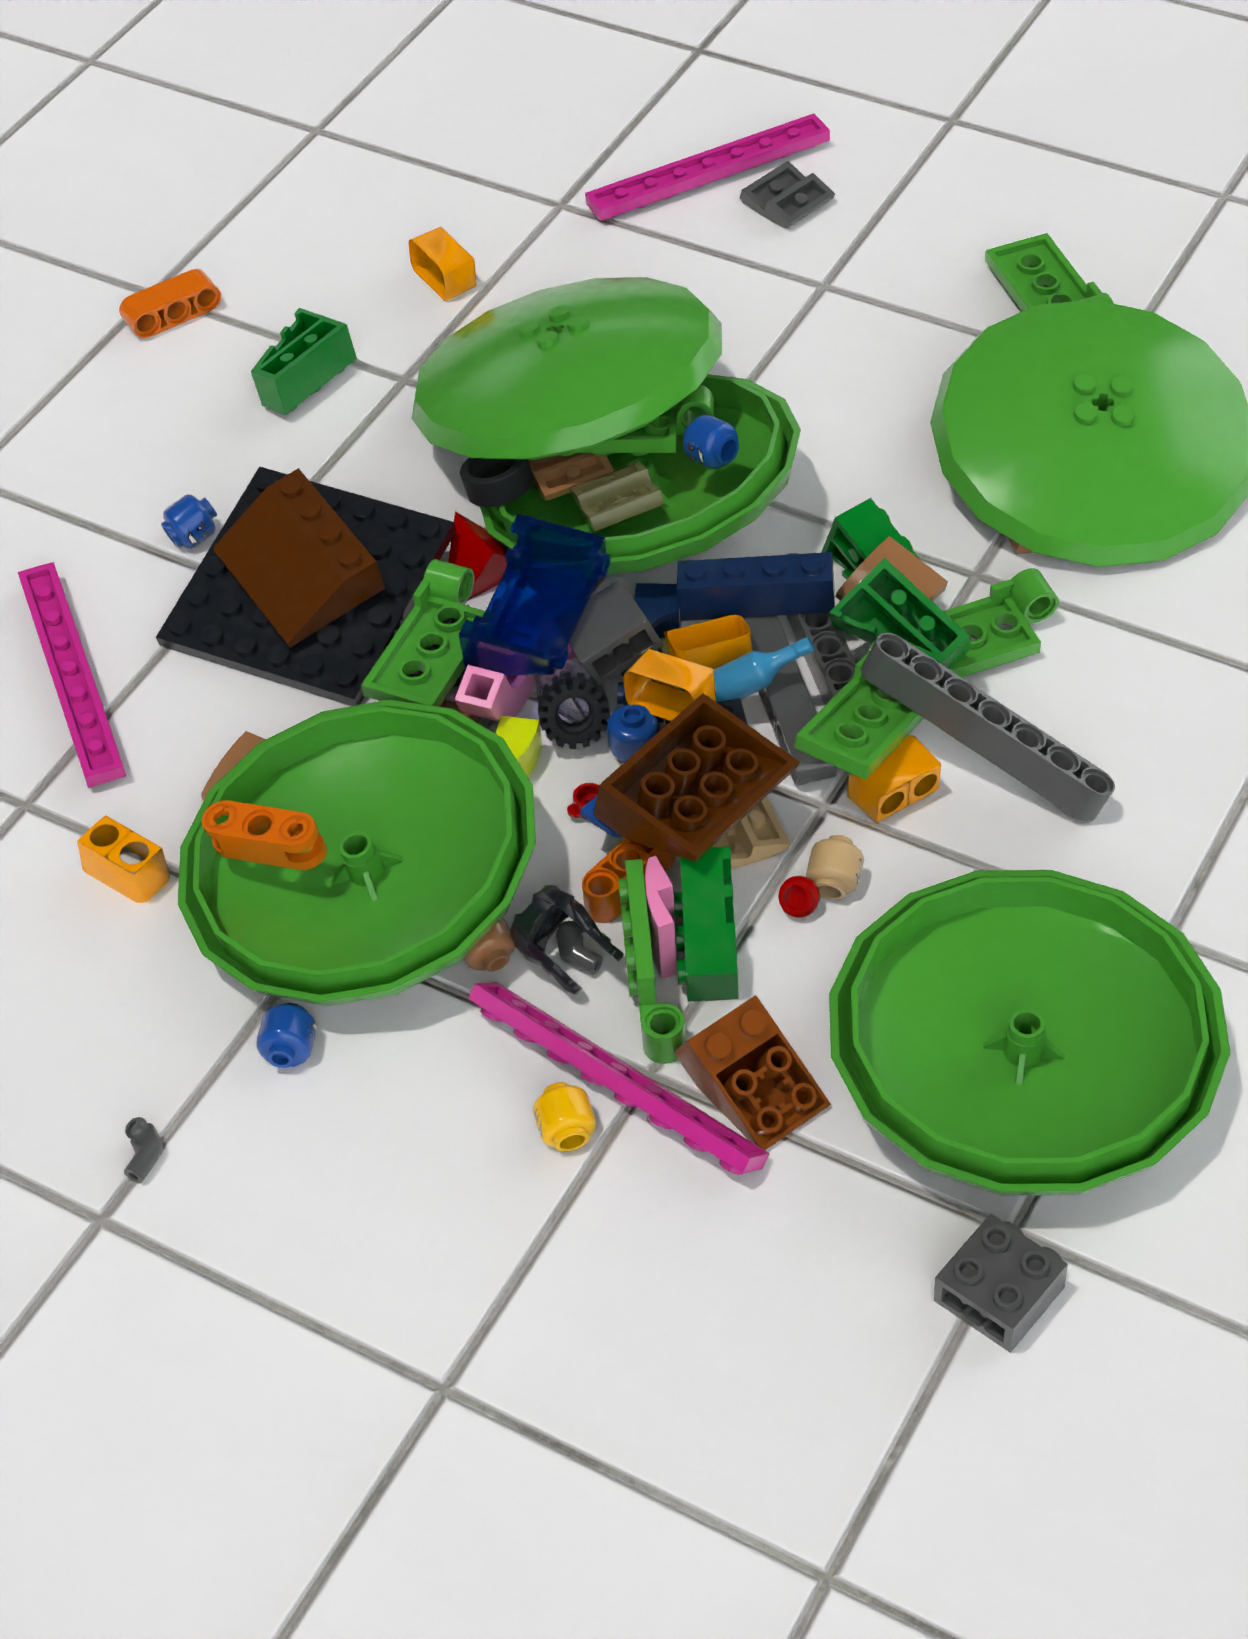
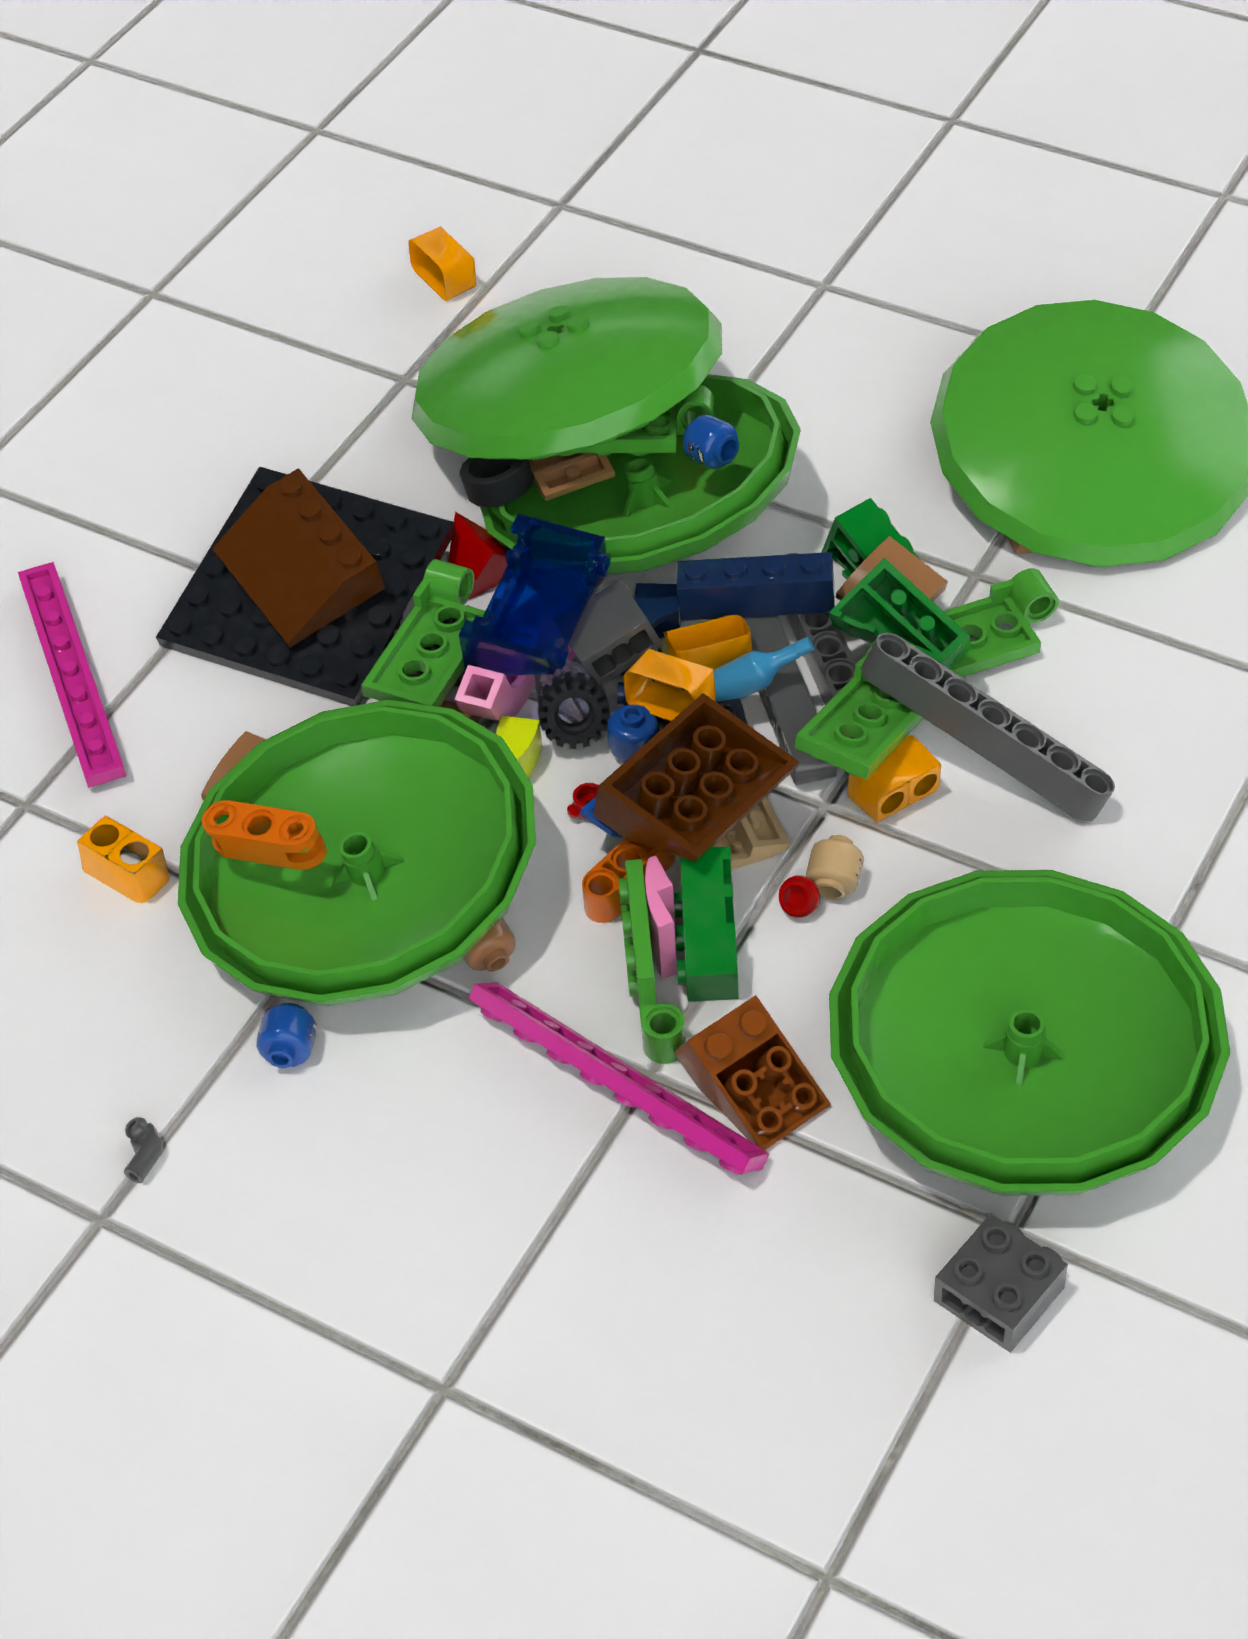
(170, 303): orange beam -> none
(189, 521): blue head -> none
(302, 361): green wedge -> none
(539, 922): black piece -> none
(564, 1116): yellow head -> none
(572, 949): dark grey arm -> none
(617, 496): olive slope -> none
(707, 167): dark pink plate -> none
(786, 195): dark grey slope -> none
(1046, 268): bright green hinge -> none

